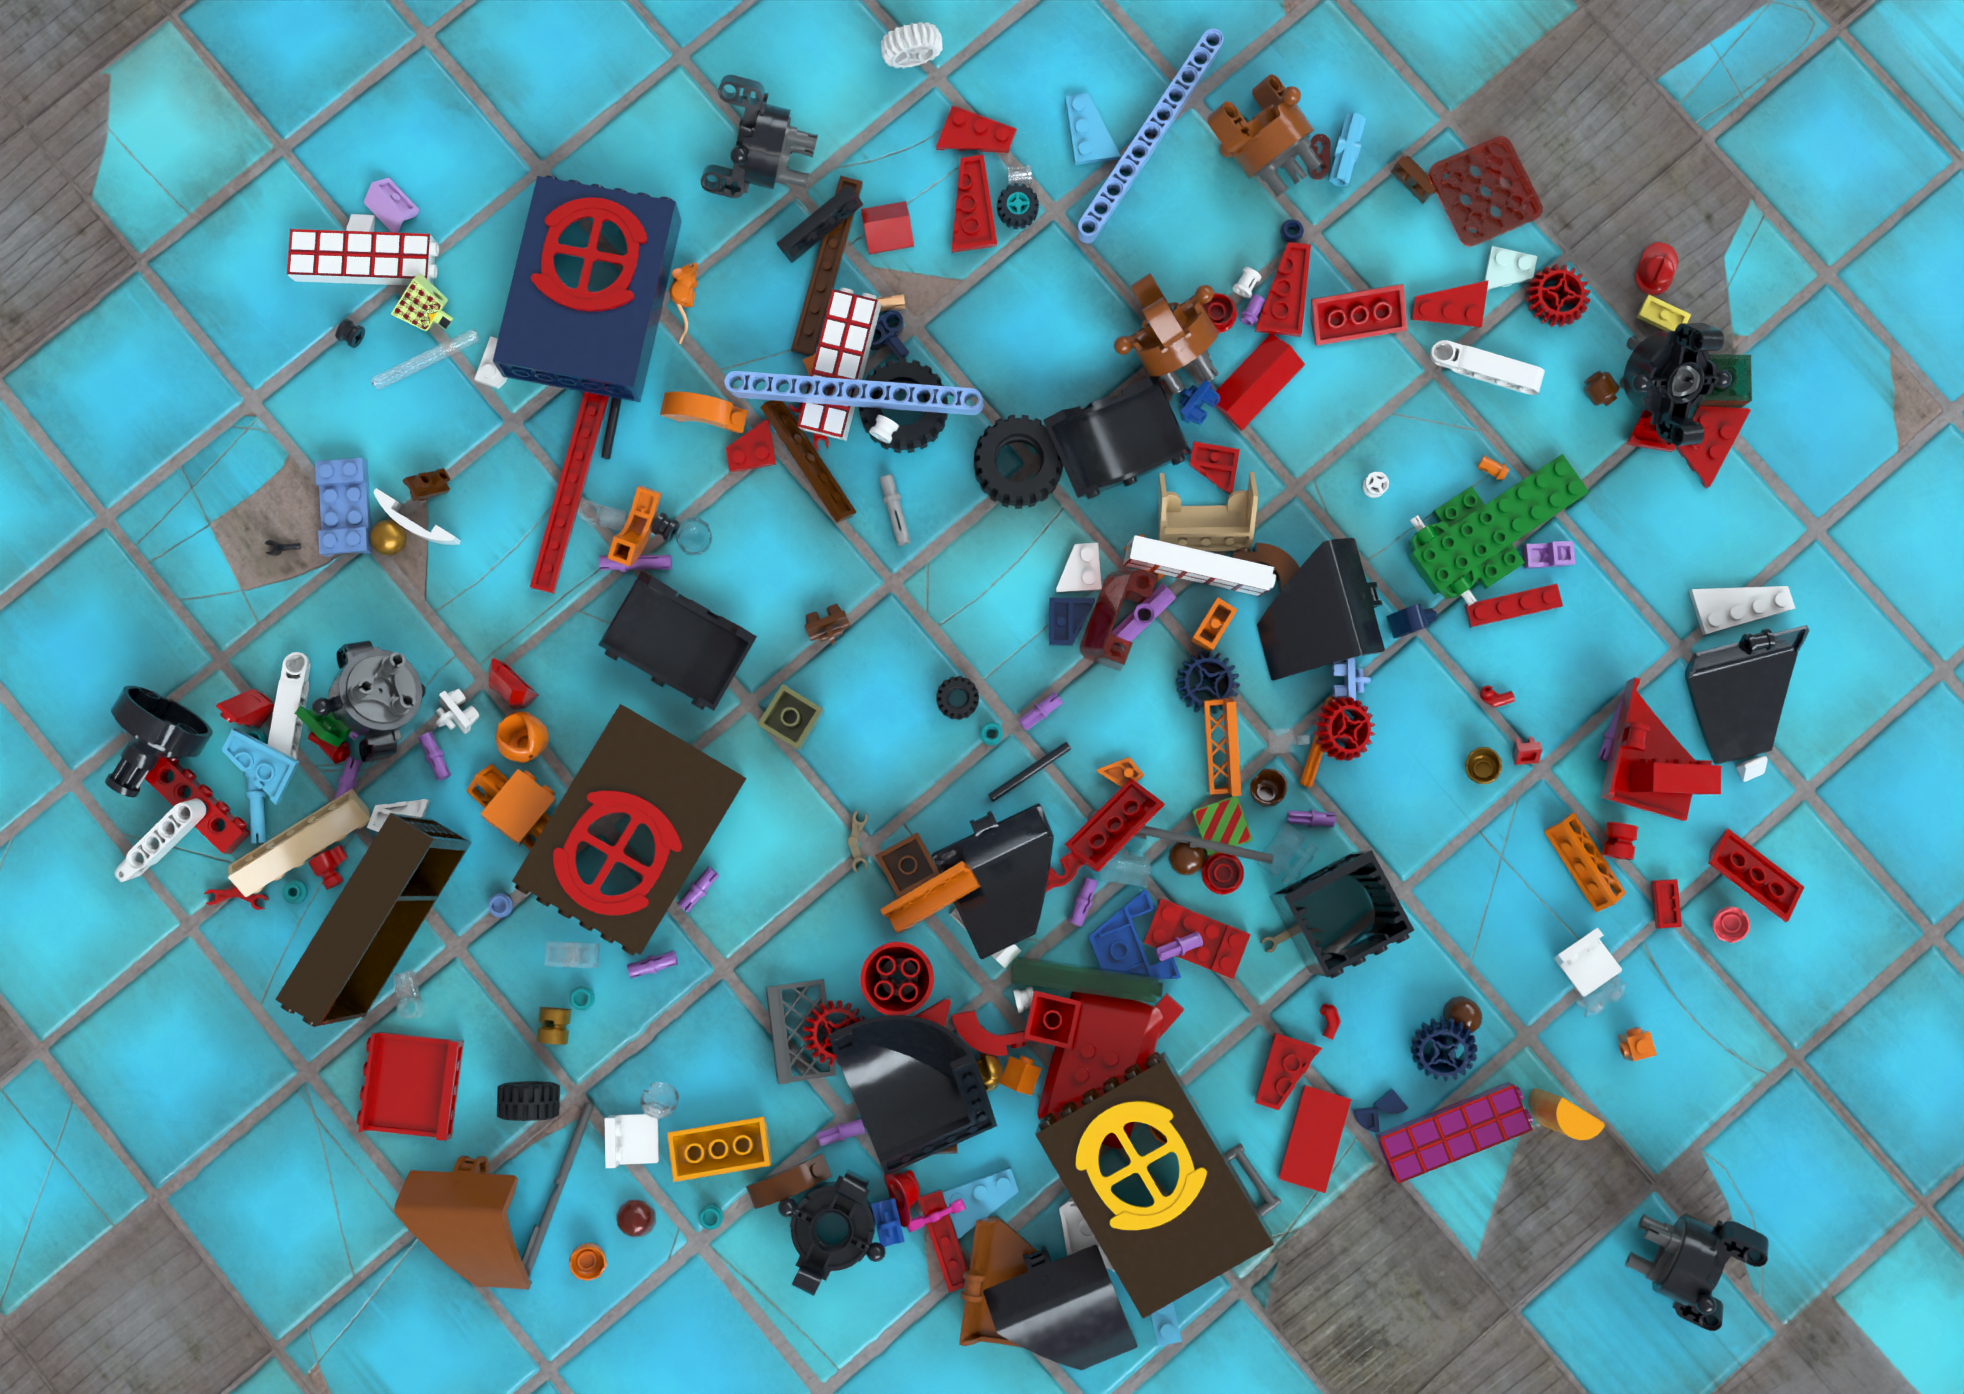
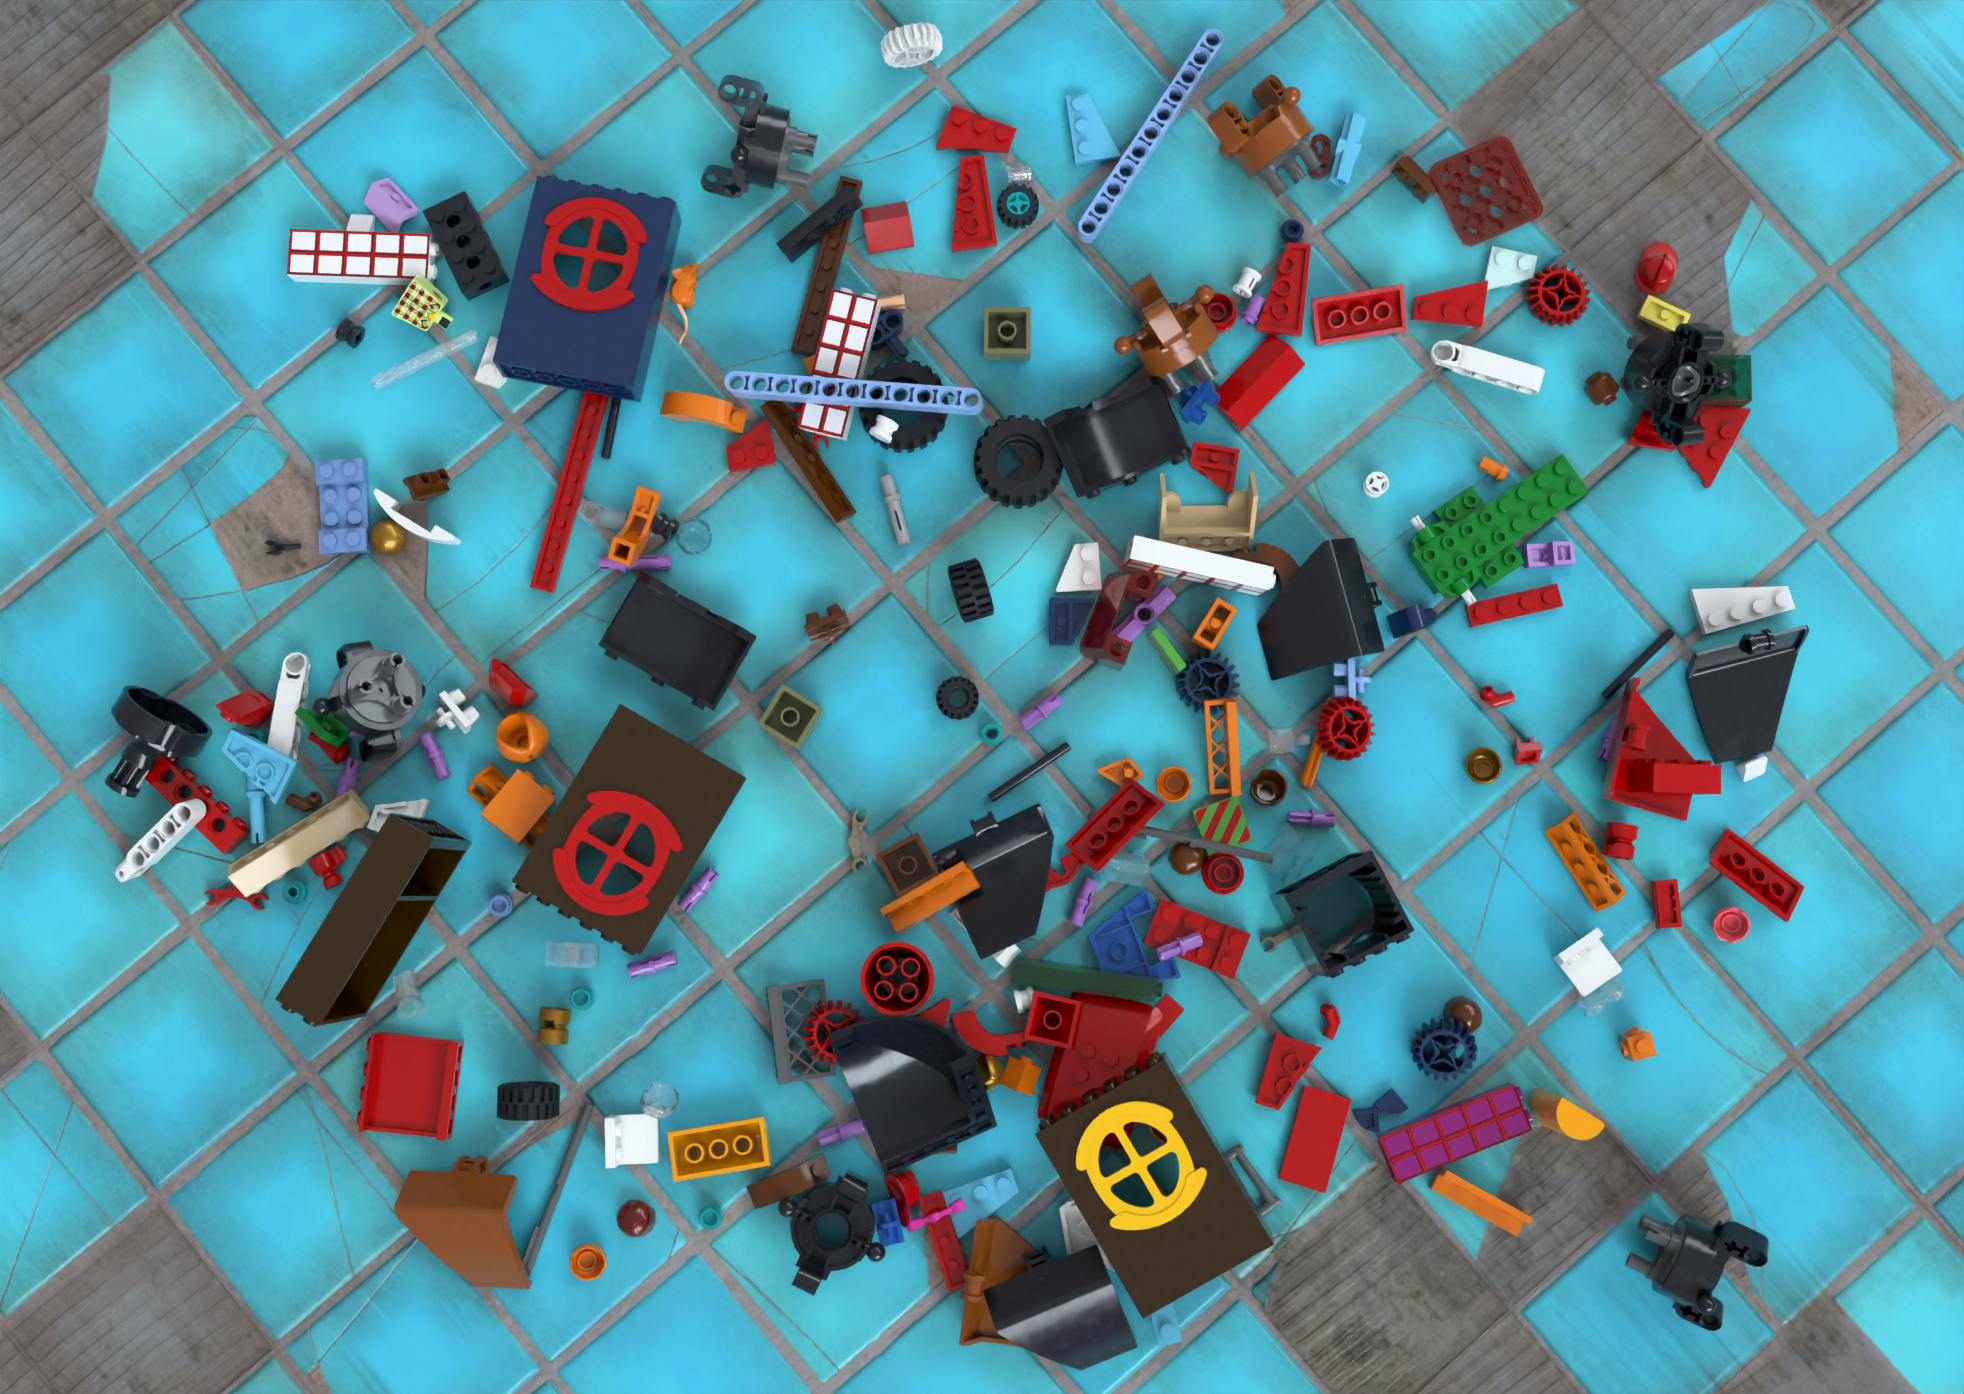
(304, 804): none -> reddish brown arm
(471, 231): none -> black brick
(970, 590): none -> black tyre
(1007, 333): none -> olive brick
(1166, 651): none -> bright green tile
(1173, 784): none -> orange hair
(1479, 1201): none -> orange fence
(1637, 664): none -> black bar

